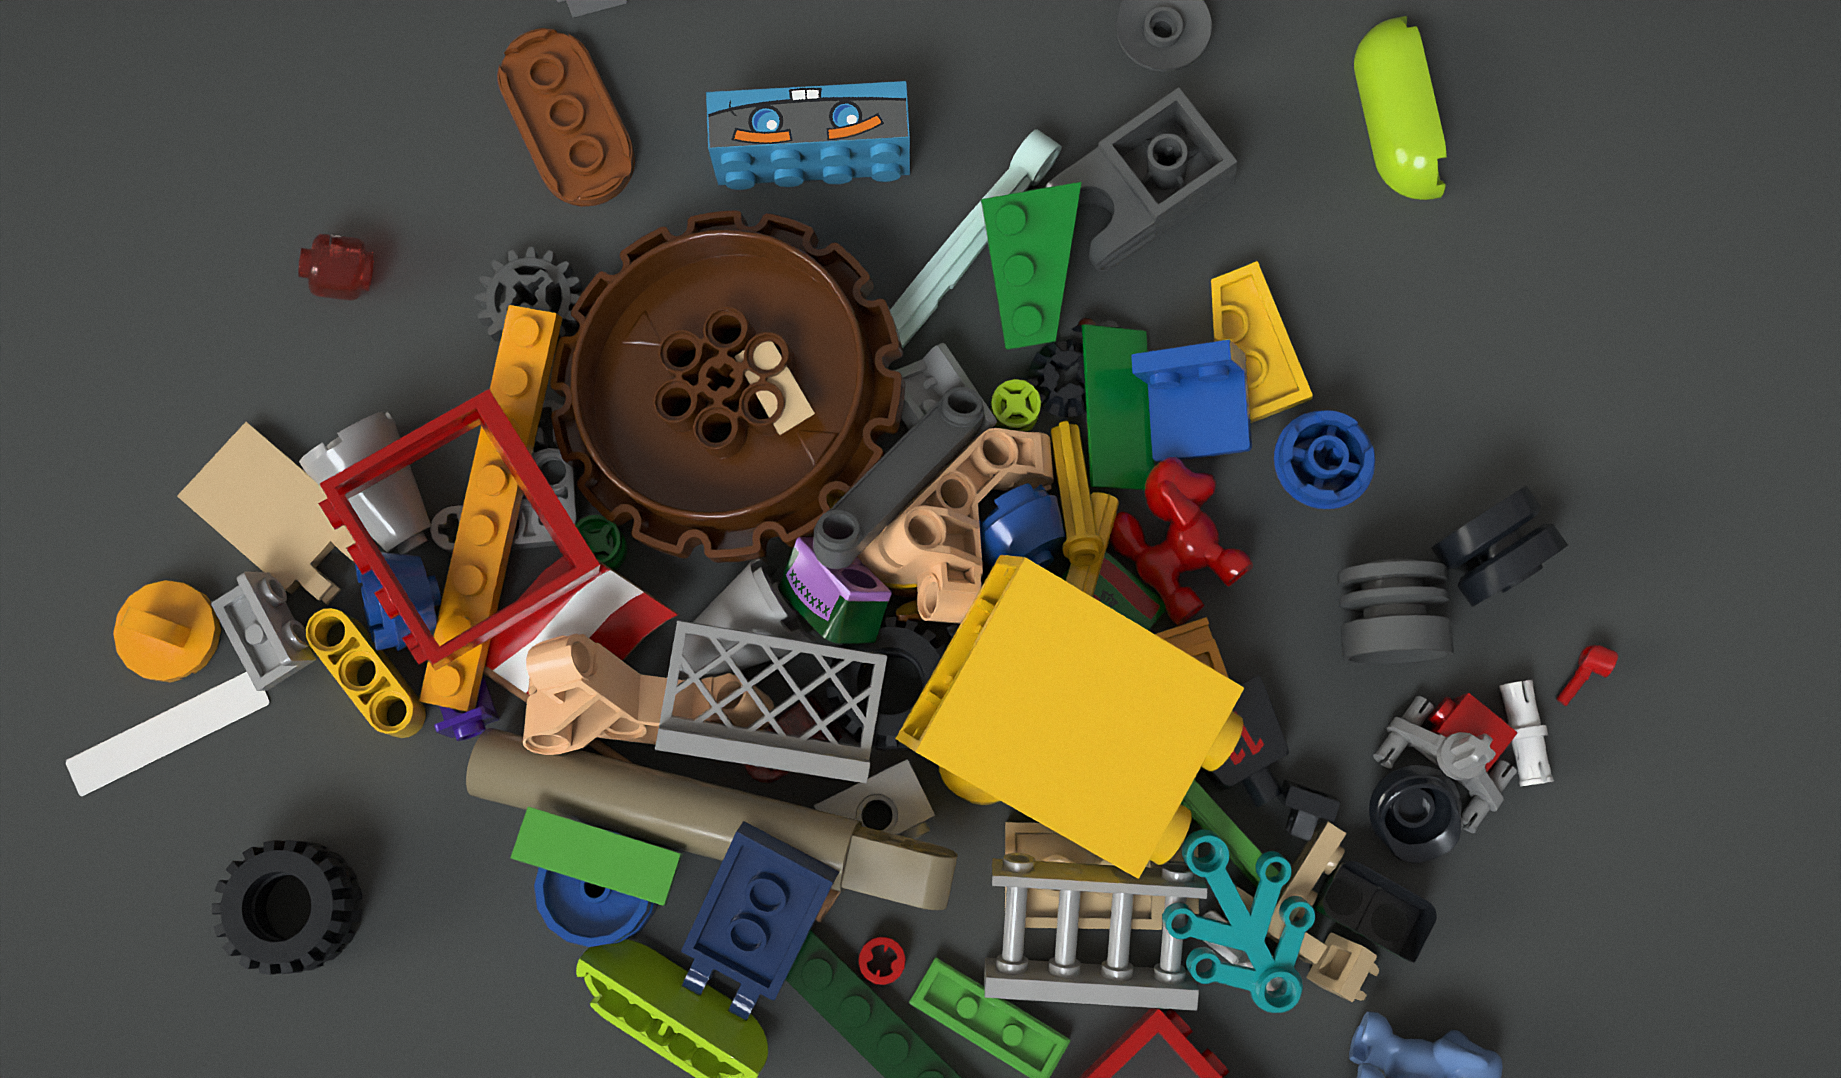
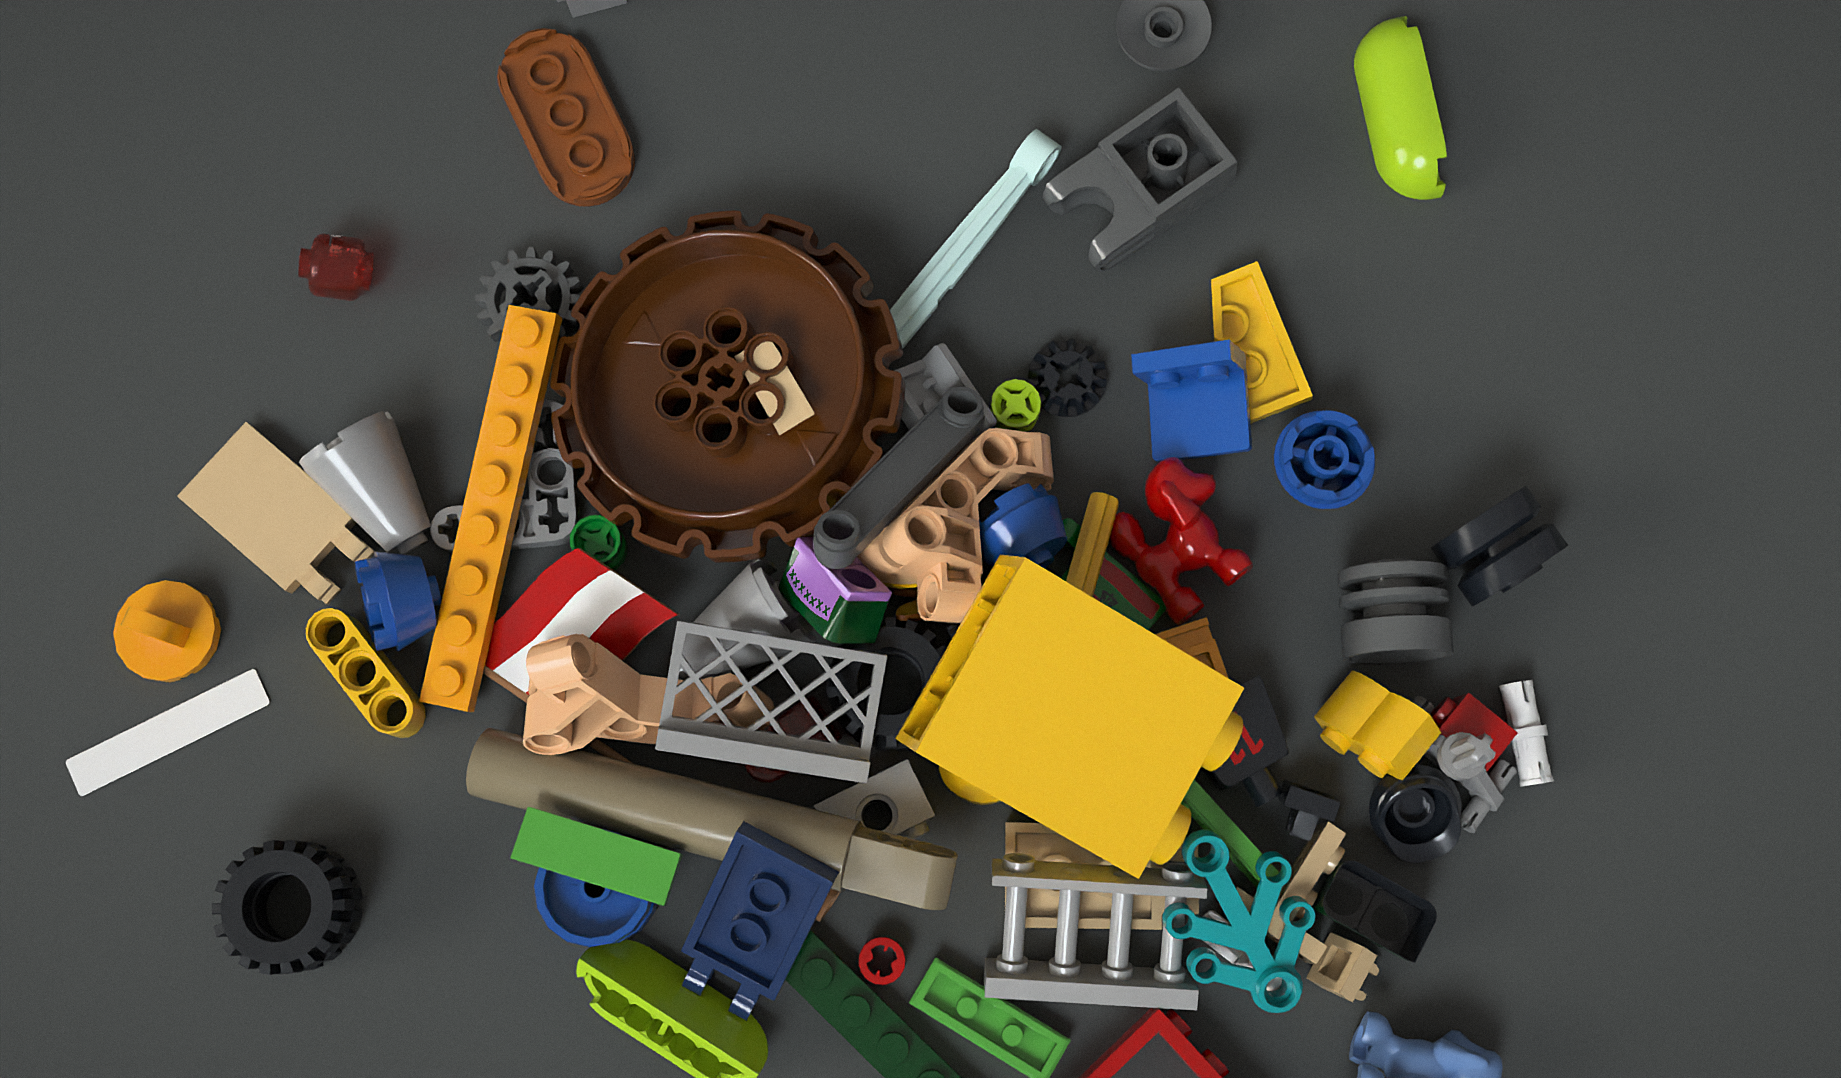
(263, 629): light grey bracket -> none
(472, 722): dark purple bracket -> none
(477, 411): red window -> none
(809, 134): brick -> none
(1029, 259): green wedge -> none
(1082, 542): yellow axle -> none
(1115, 406): green piece -> none
(1377, 726): none -> yellow brick
(1592, 659): red hand -> none

